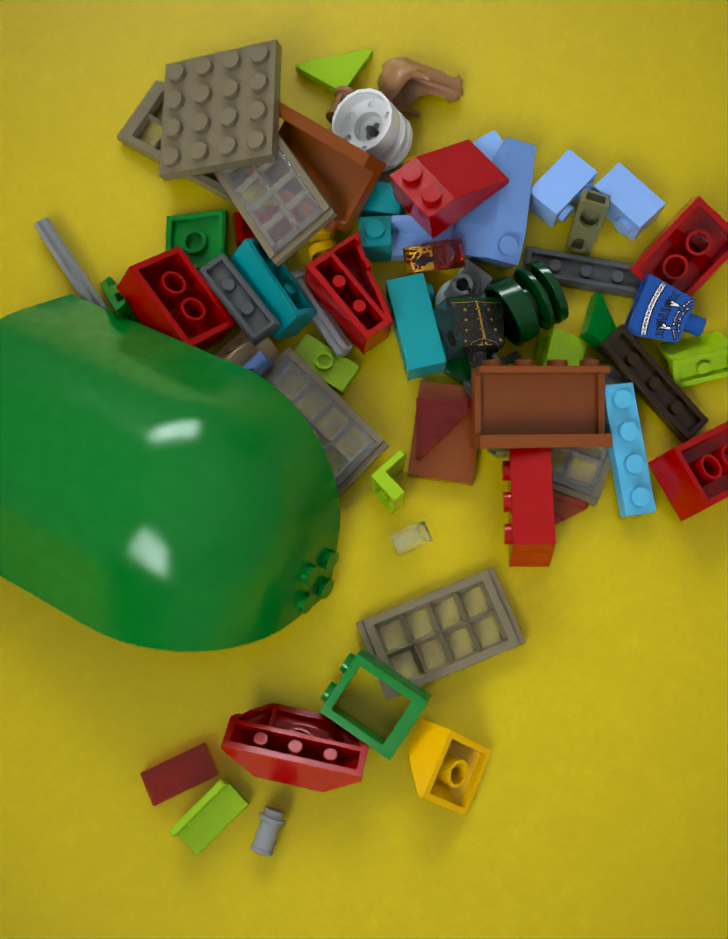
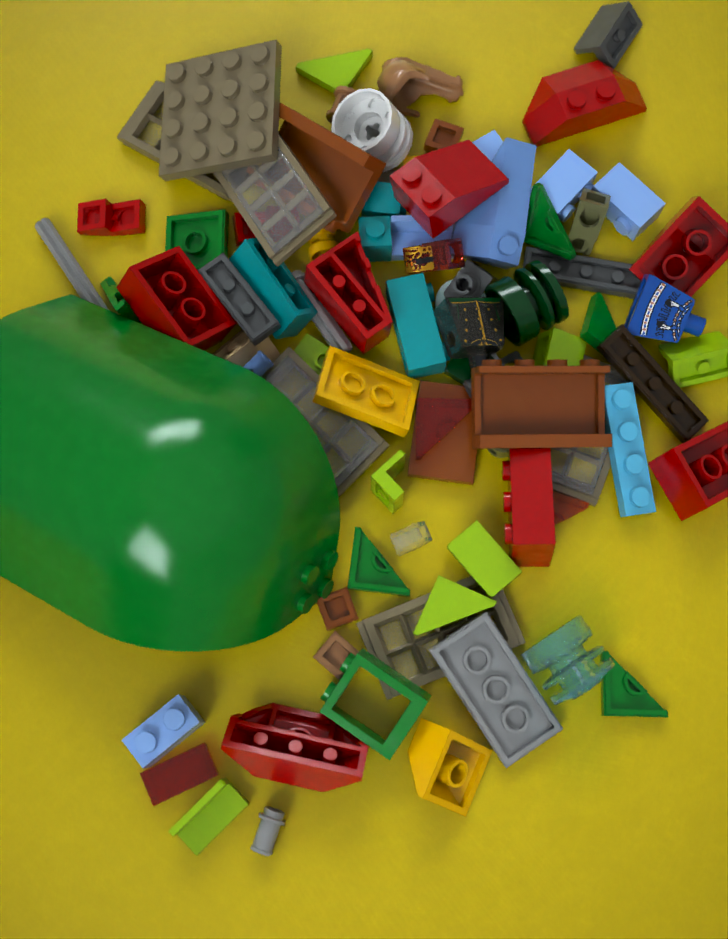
(110, 219): none -> red slope
(163, 731): none -> light blue brick
(334, 653): none -> medium nougat tile
(337, 609): none -> dark orange tile
(366, 391): none -> yellow plate
(371, 571): none -> green tile
(442, 135): none -> dark orange plate
(449, 604): none -> lime tile
(484, 559): none -> lime panel
(495, 689): none -> light grey tile
(544, 226): none -> green tile
(568, 661): none -> clear light blue wheel
(580, 102): none -> red wedge
(610, 33): none -> dark grey panel
(625, 695): none -> green tile

